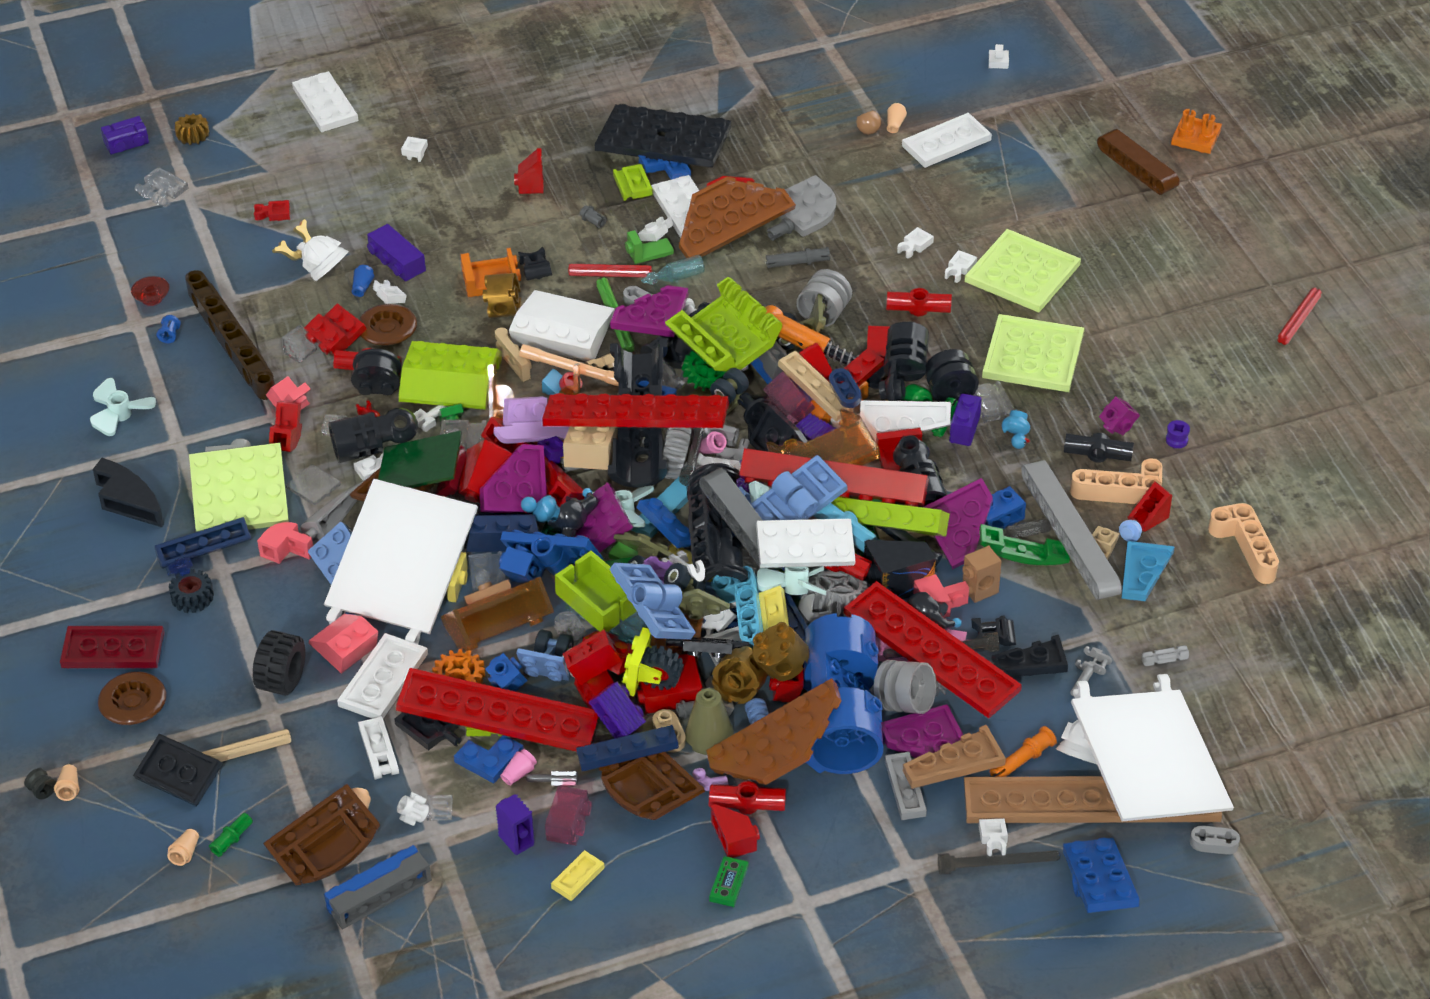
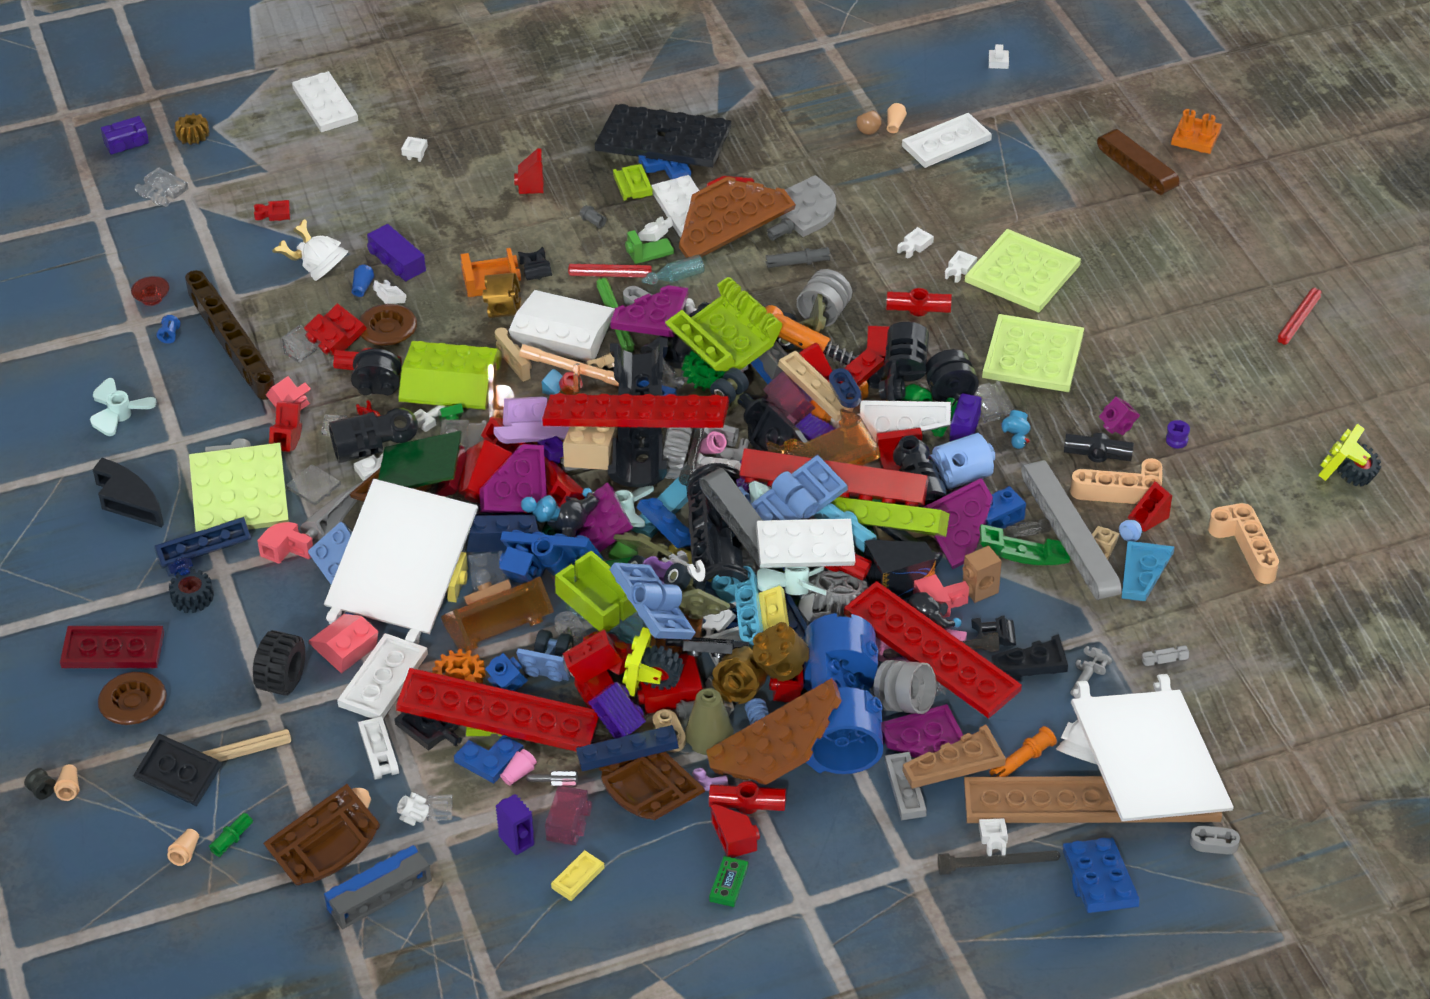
(964, 460): none -> light blue cylinder
(1351, 459): none -> plate

